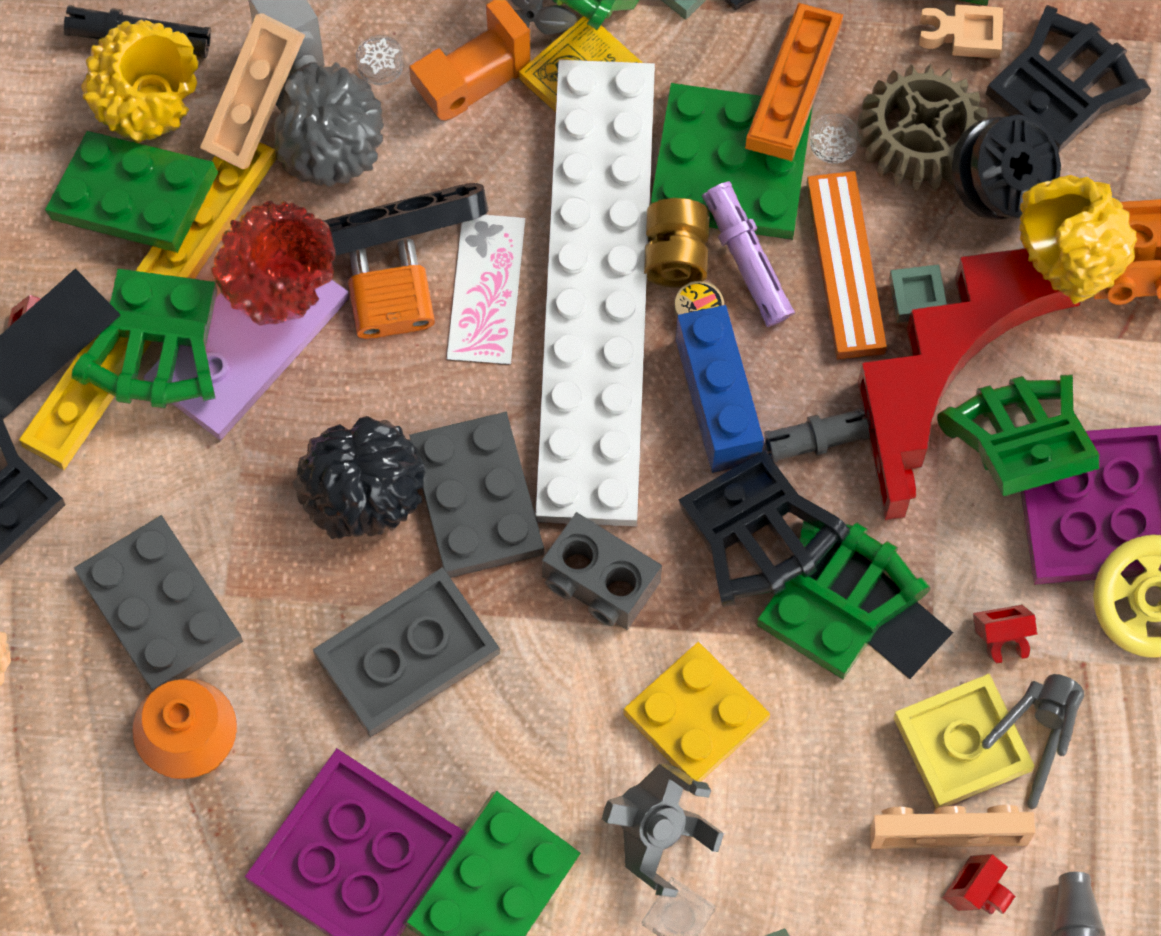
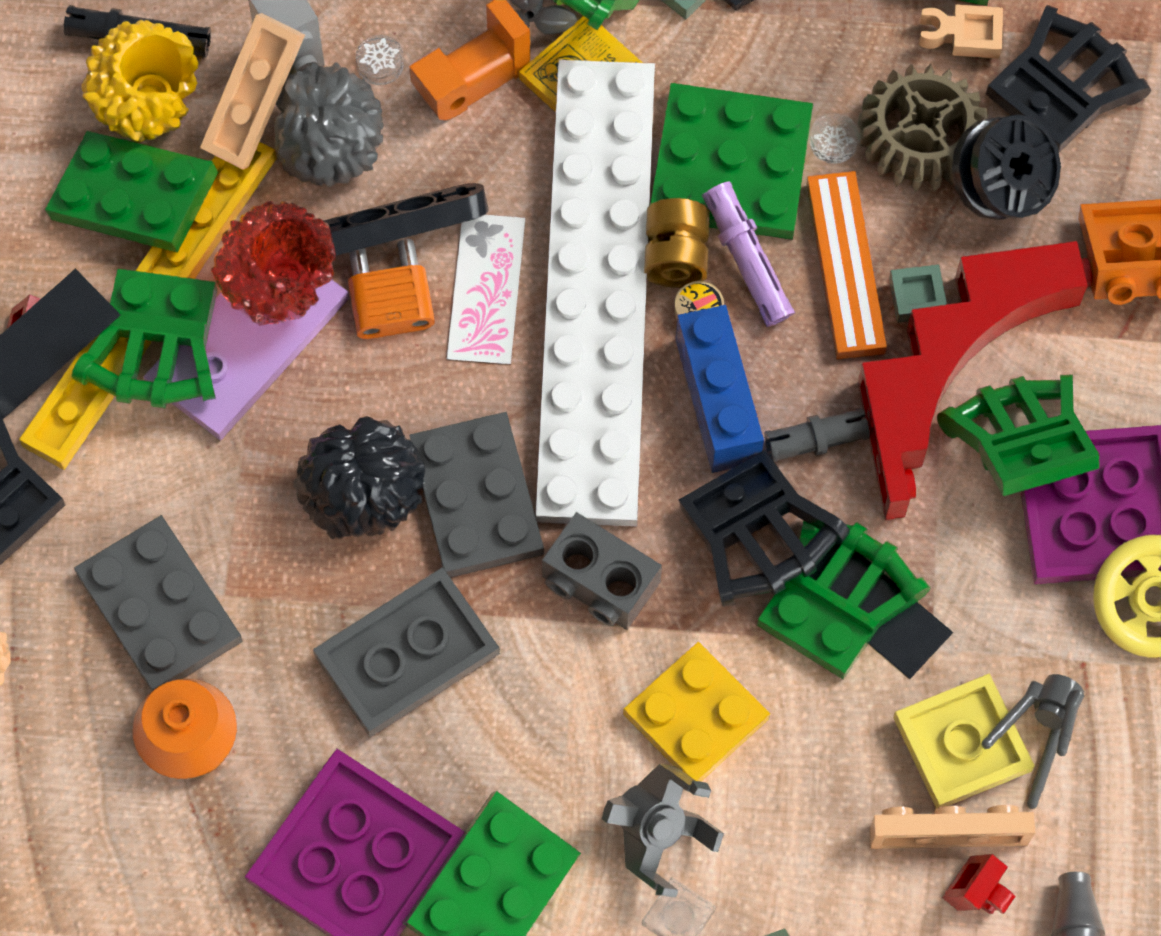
(794, 82): orange tile -> none
(1005, 625): red tile -> none
(1076, 235): yellow hair -> none

